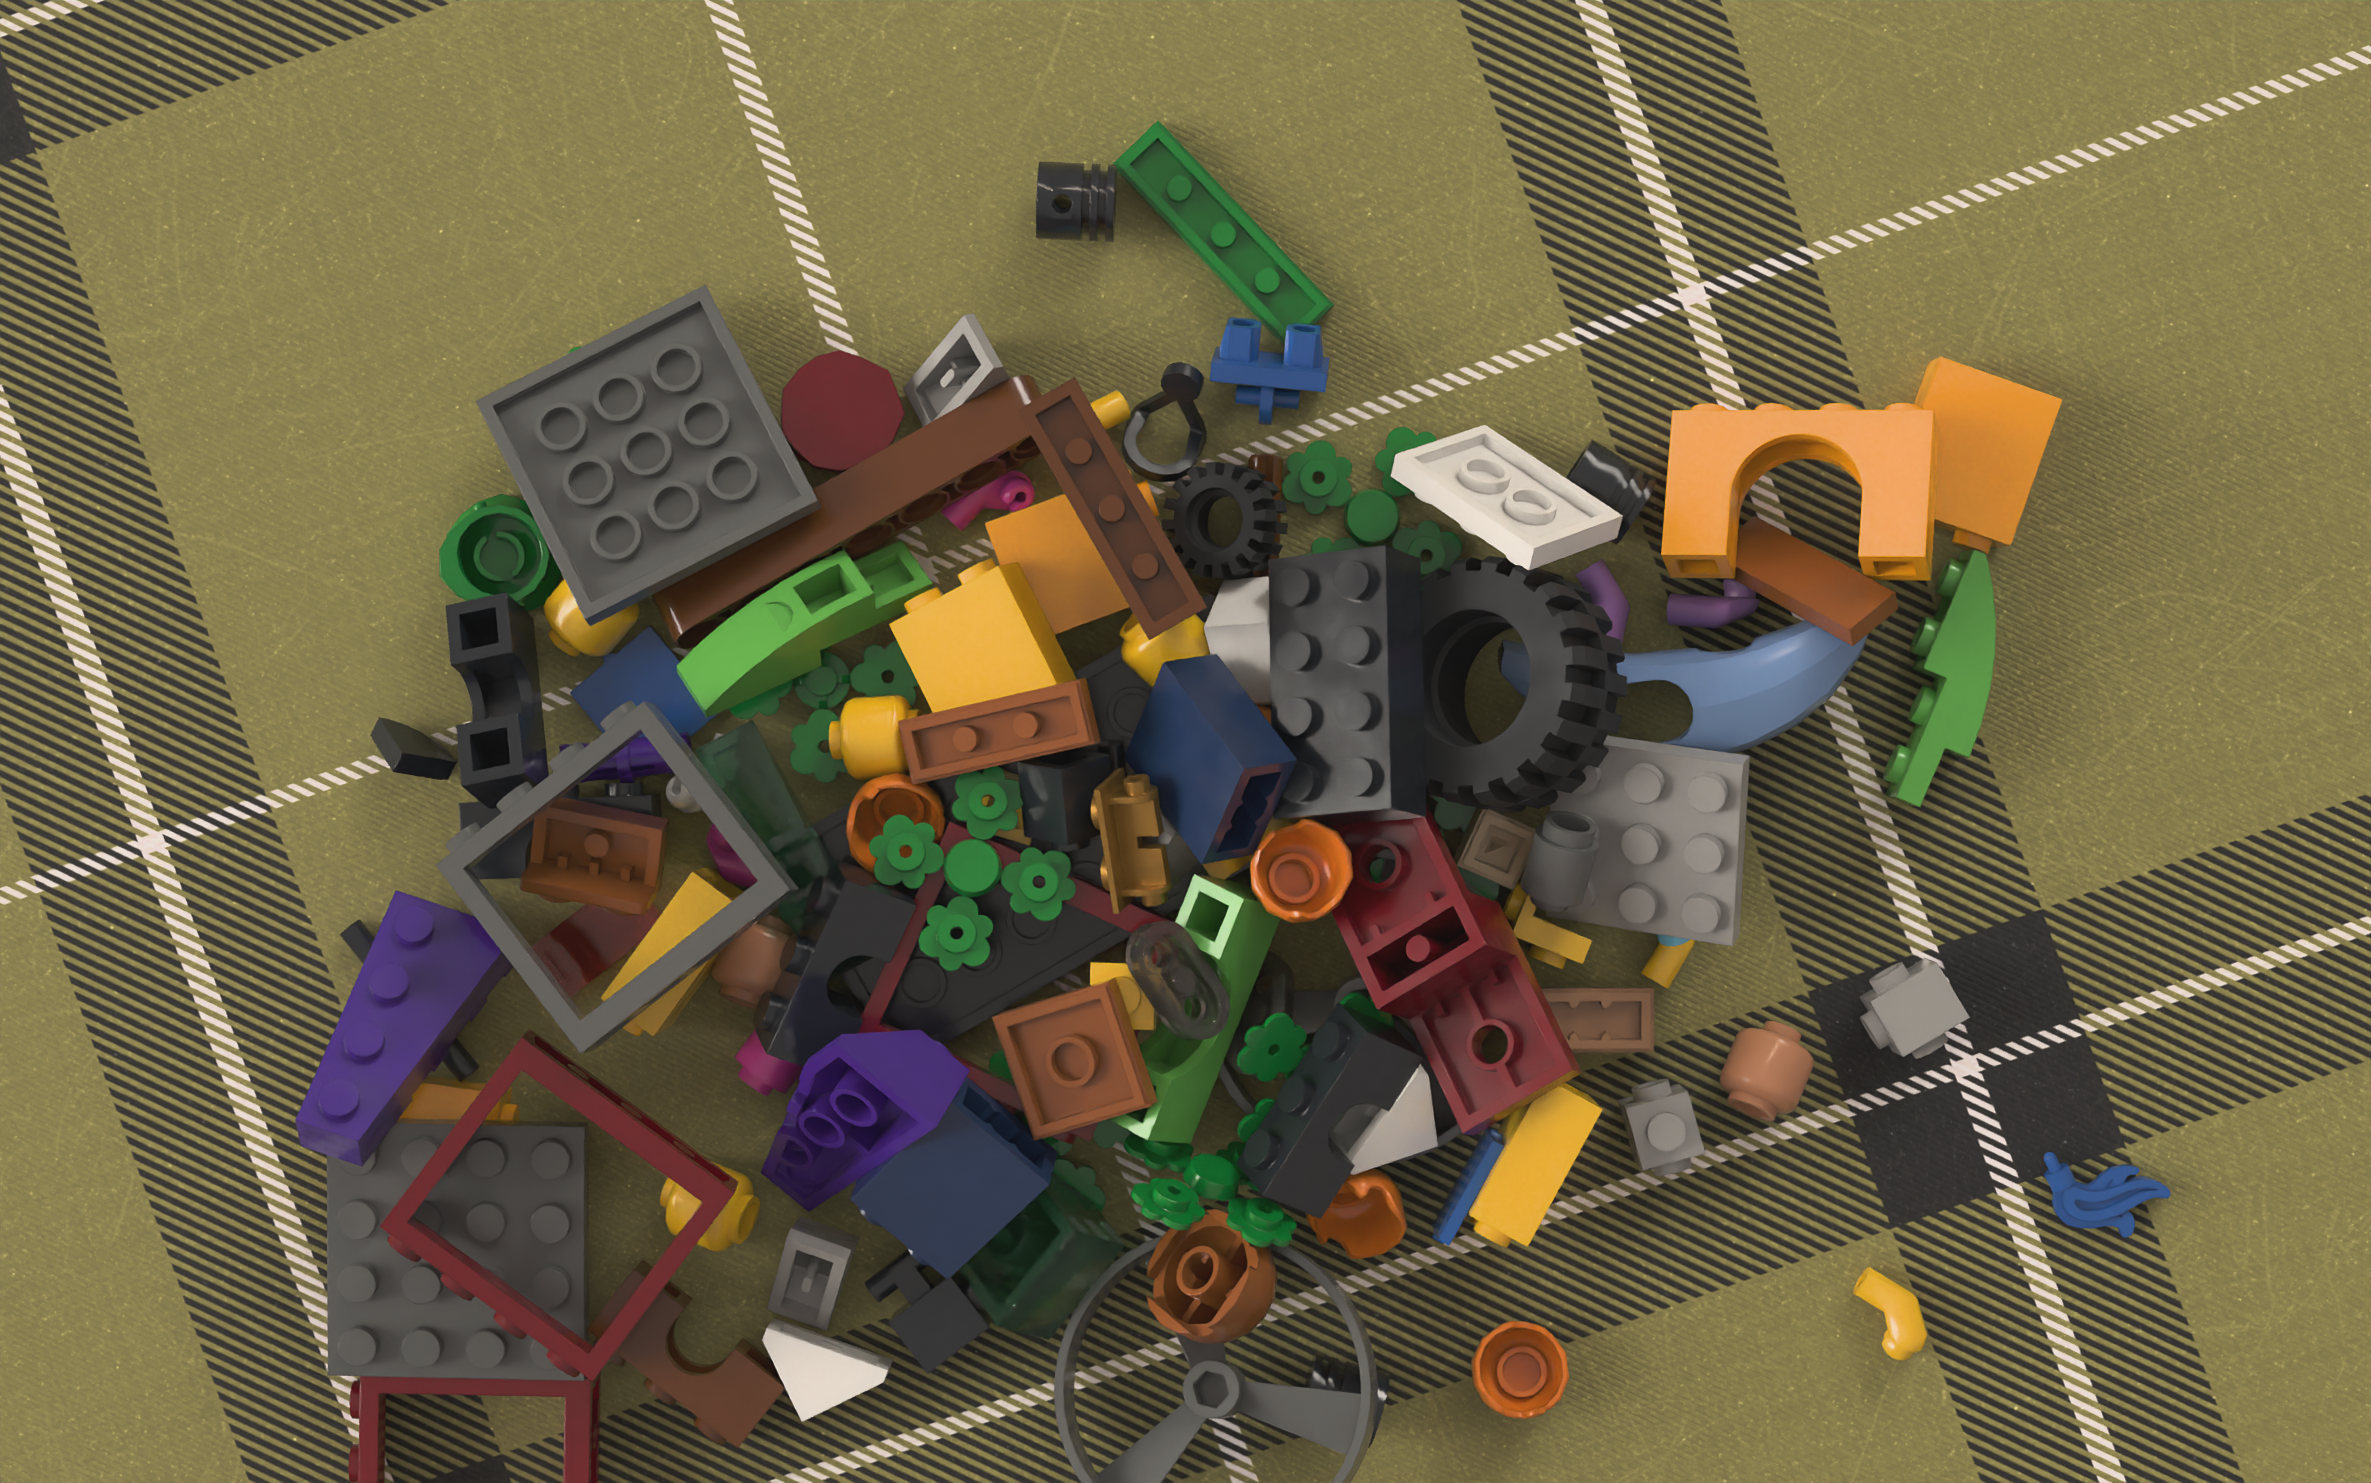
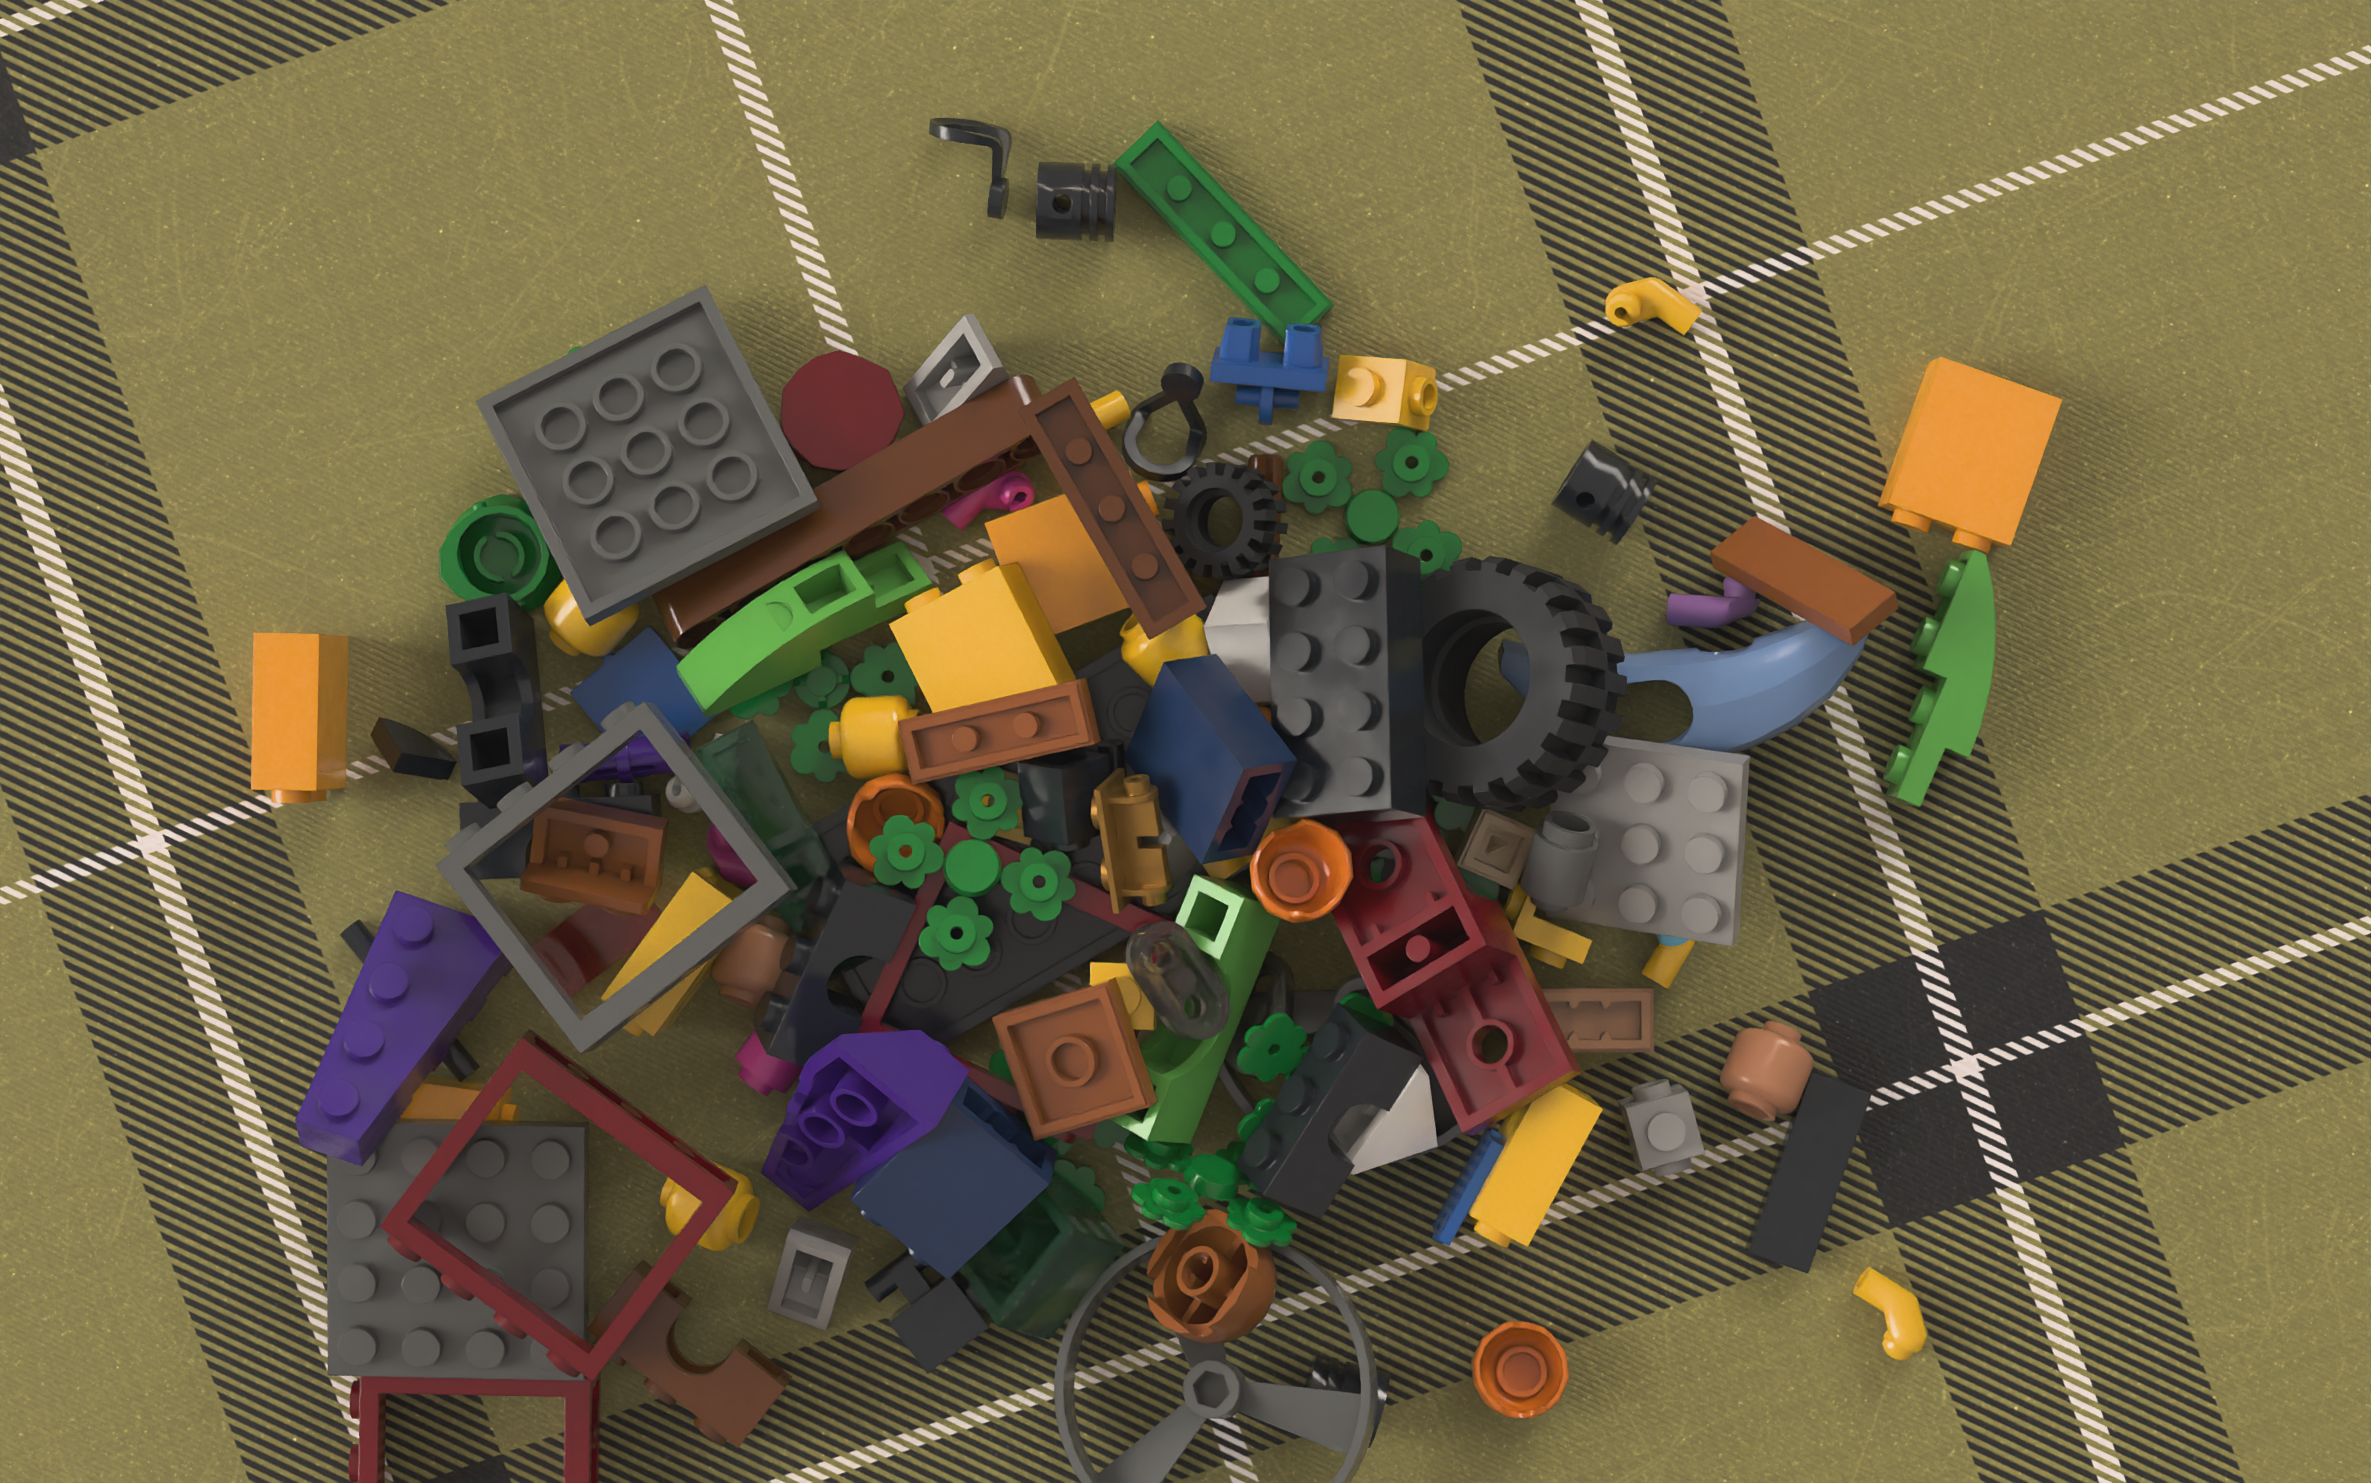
(299, 715): none -> light orange brick
(821, 1369): white slope -> none
(985, 135): none -> black piece
(1363, 1216): orange hair -> none
(1385, 392): none -> yellow bracket
(1506, 497): white plate -> none
(1606, 594): medium lavender arm -> none
(1650, 299): none -> yellow arm
(1724, 452): light orange arch -> none
(1808, 1172): none -> black tile
(1911, 1008): light grey brick -> none
(2104, 1199): blue piece -> none

